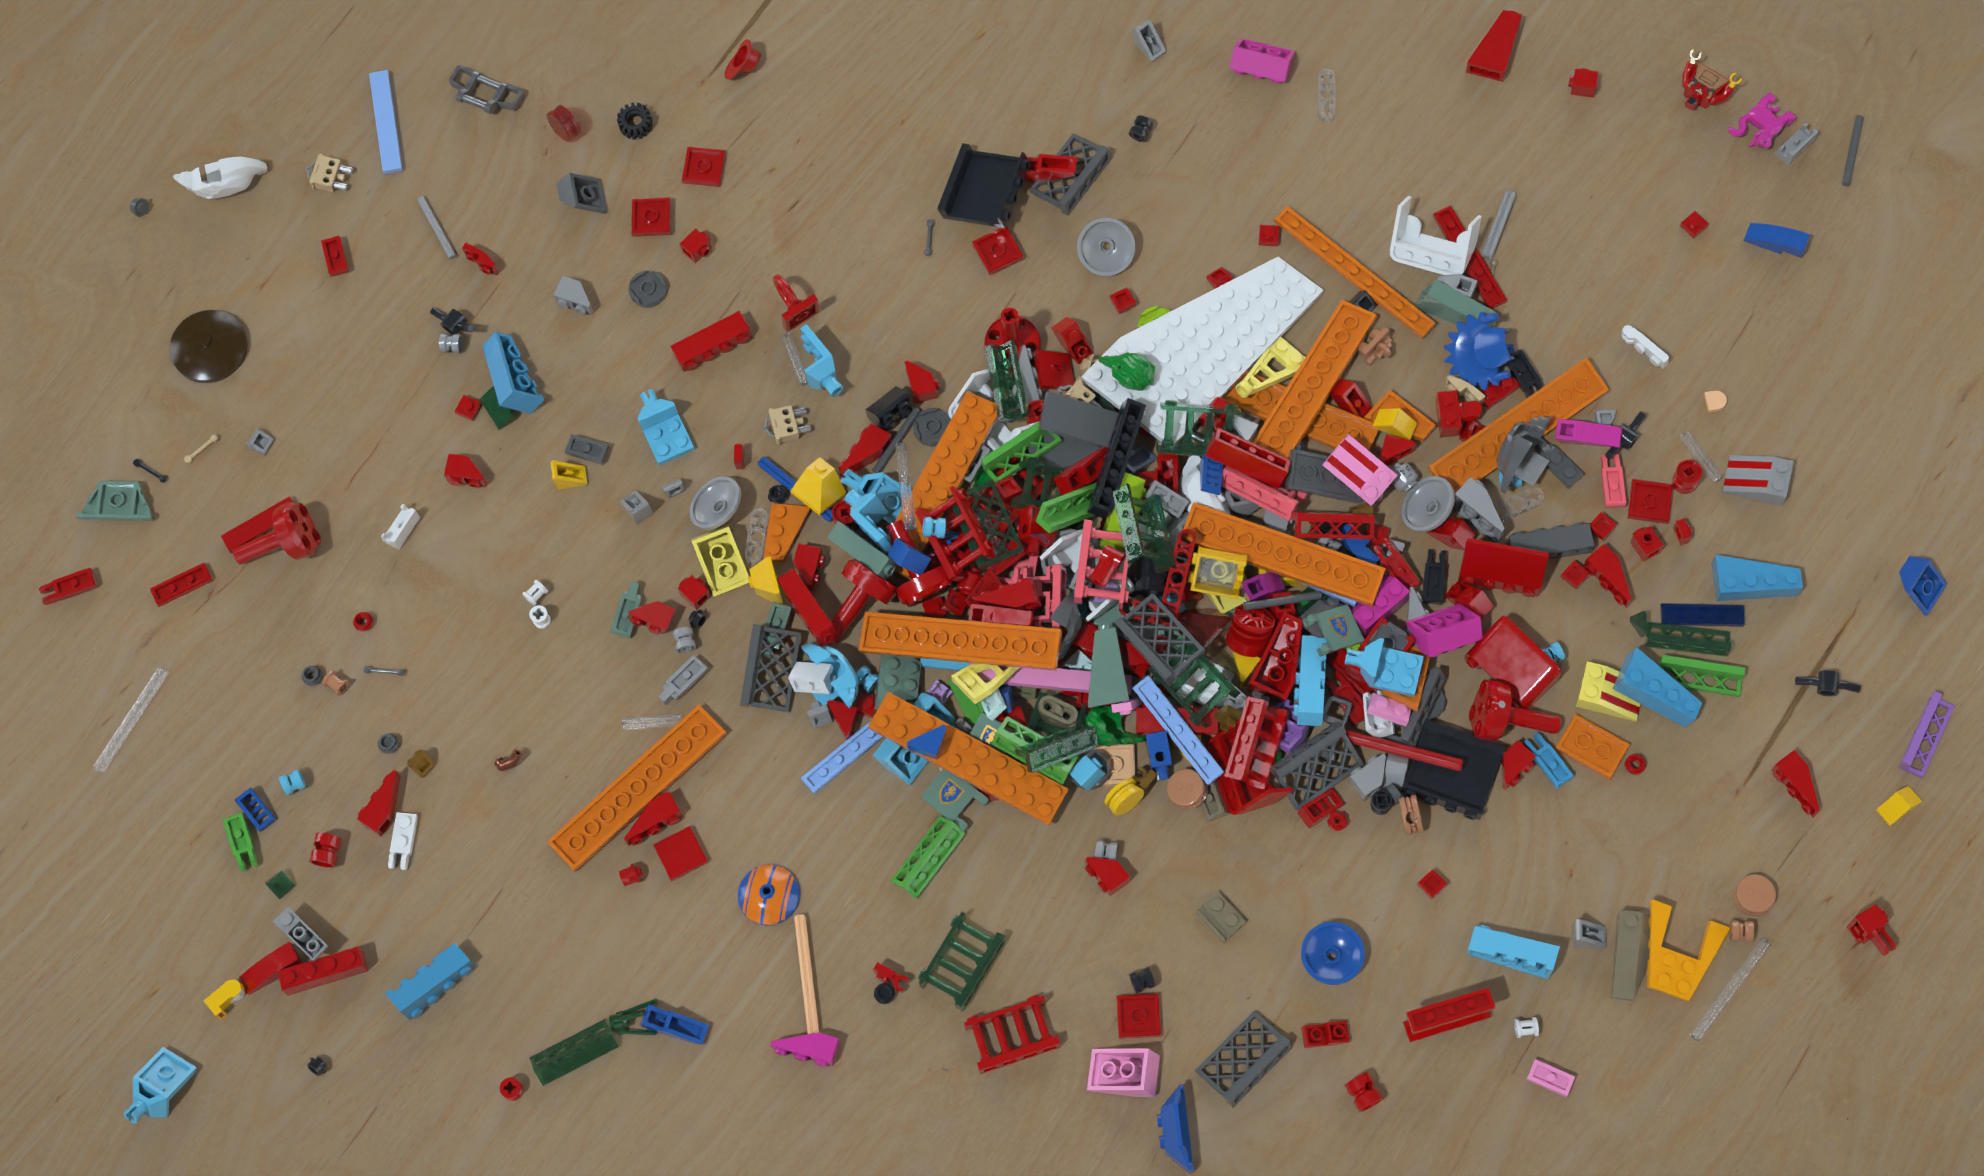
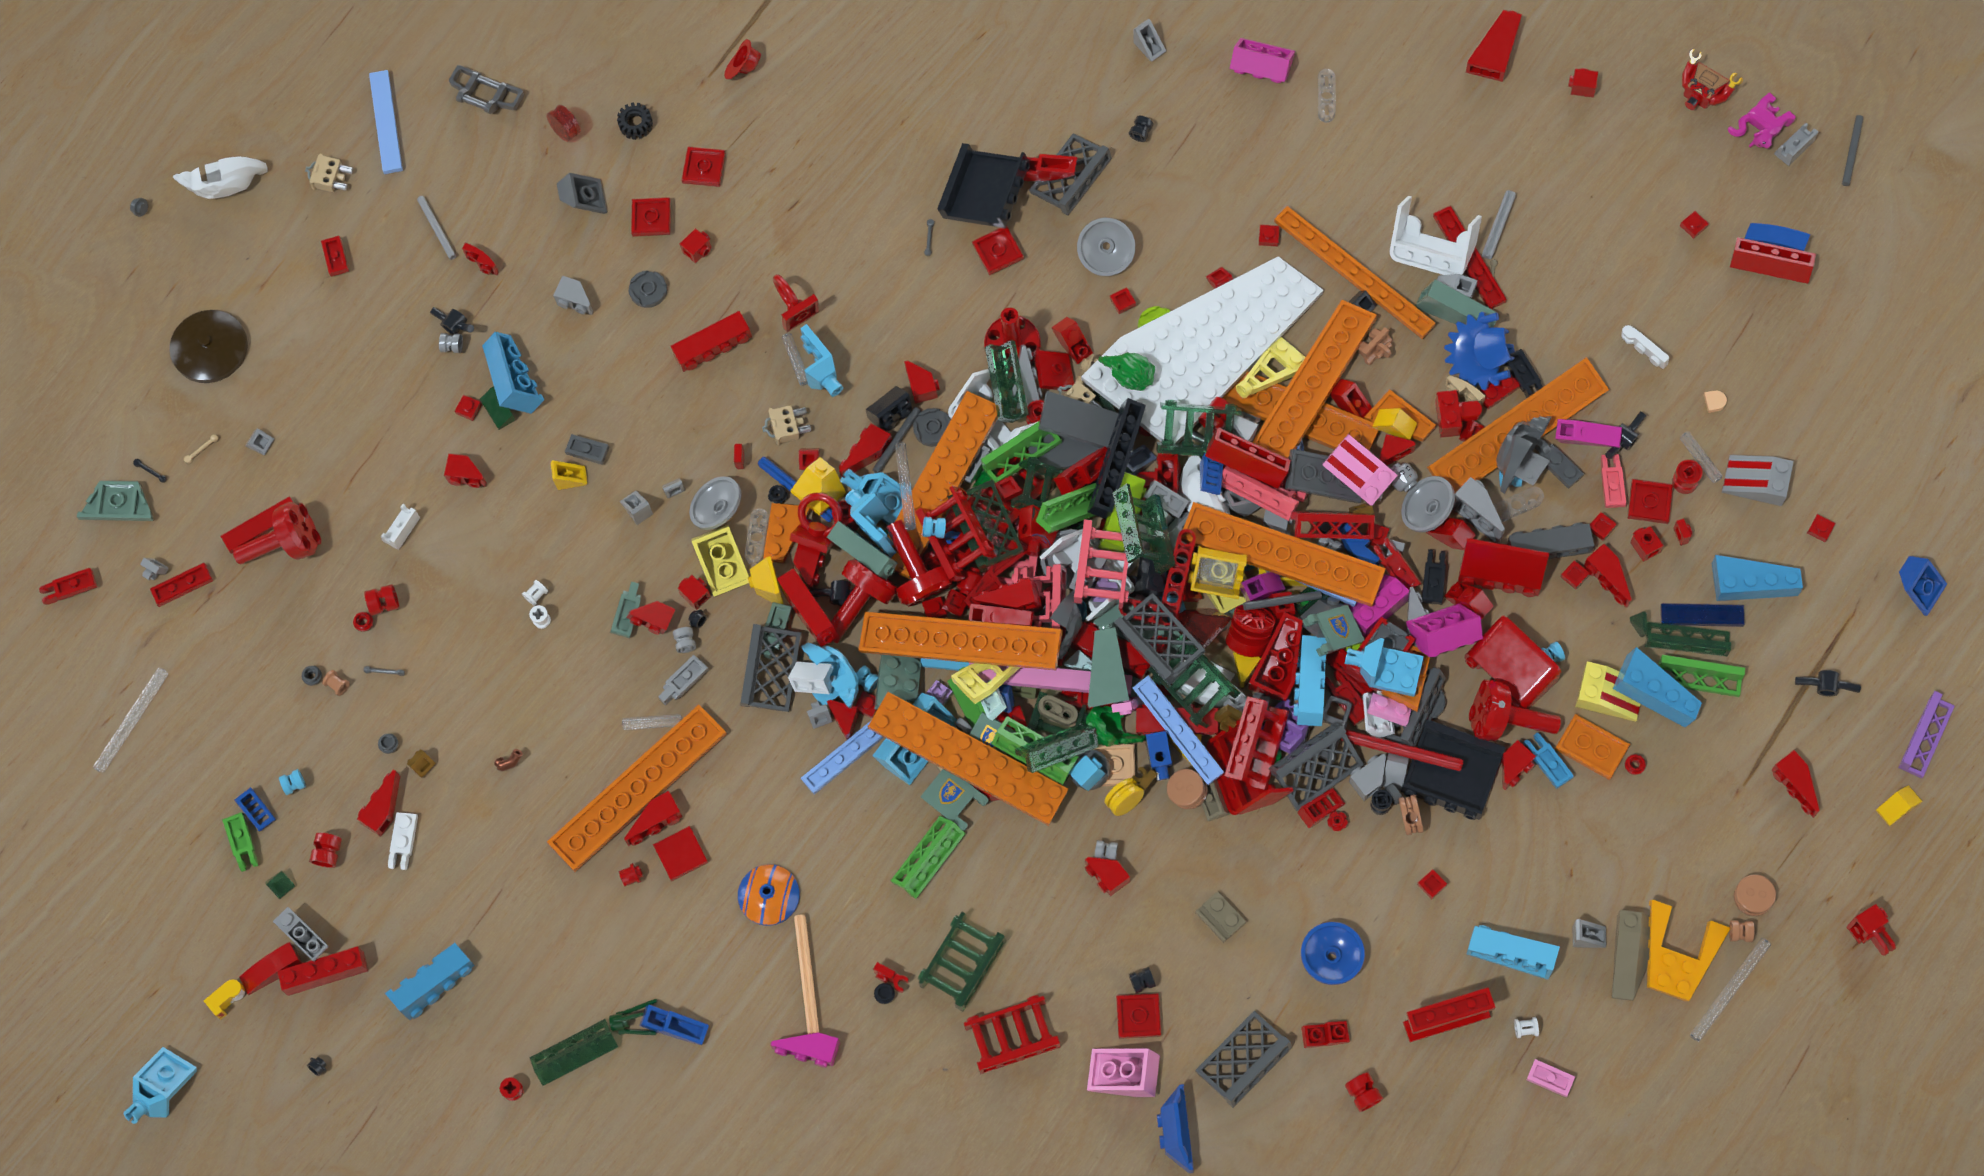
(153, 568): none -> light grey tile
(374, 599): none -> red wheel
(663, 428): medium azure plate -> none
(807, 457): none -> red slope
(813, 533): none -> red tile
(838, 592): none -> black piece
(908, 557): blue slope -> none
(928, 743): blue slope -> none
(1108, 562): red piece -> none
(1605, 417): light grey tile -> none
(1772, 260): none -> red brick
(1821, 528): none -> red plate

